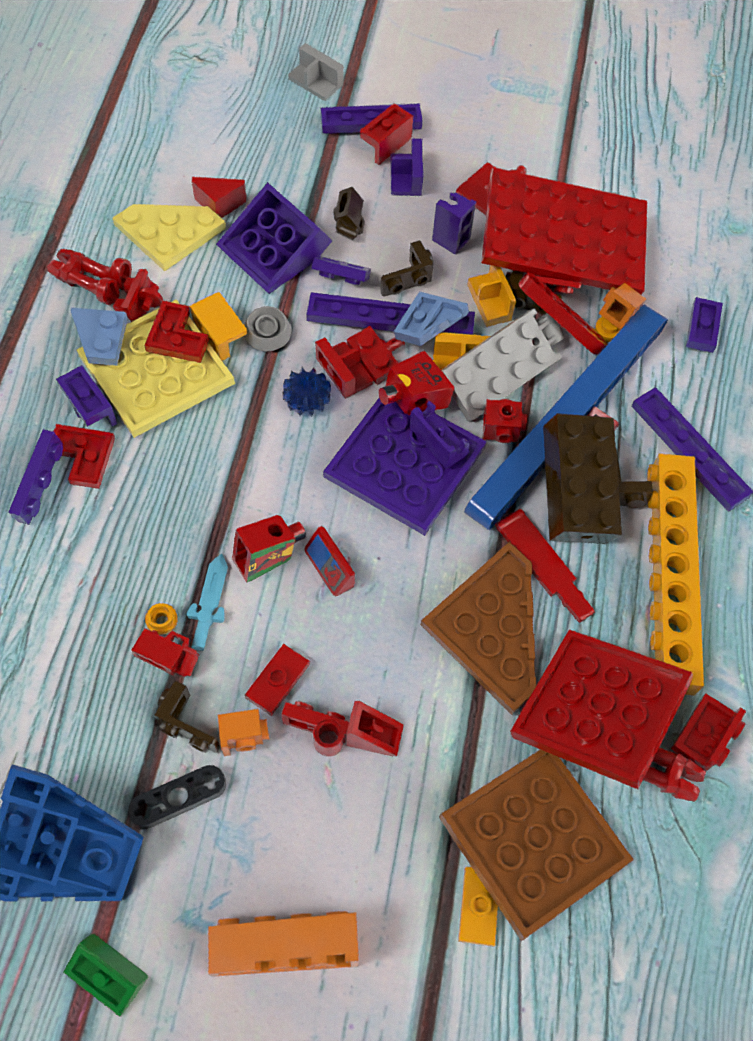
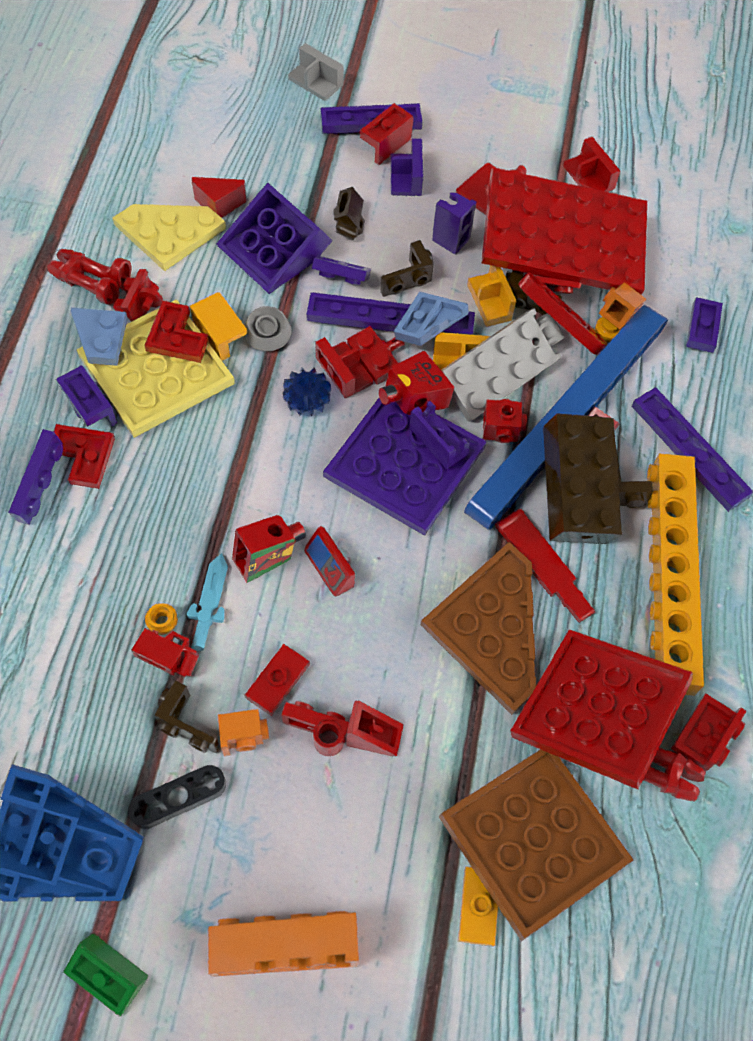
(593, 167): none -> red panel

